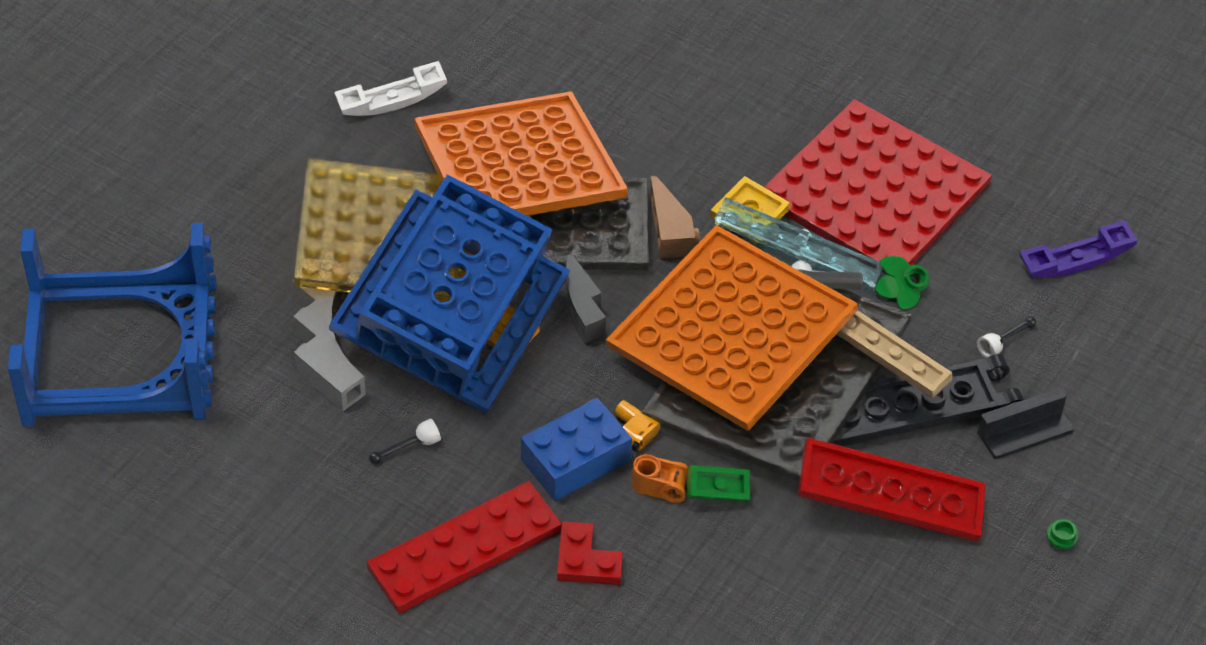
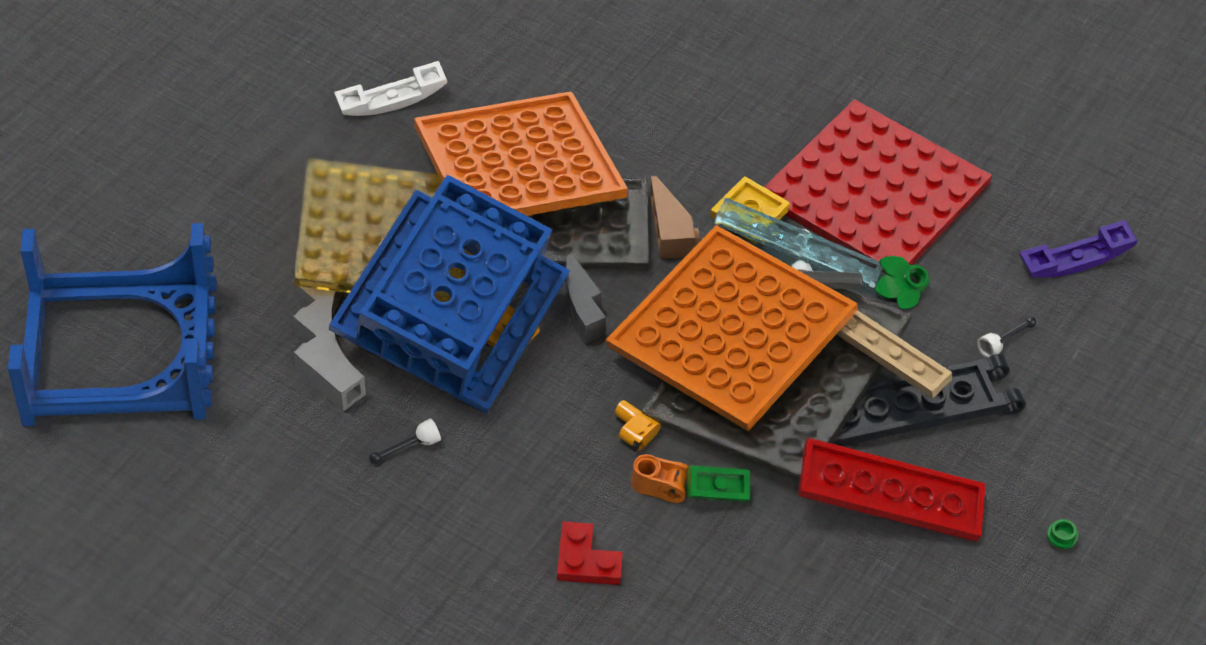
(463, 546): red plate -> none
(576, 449): blue brick -> none
(1025, 424): black panel -> none

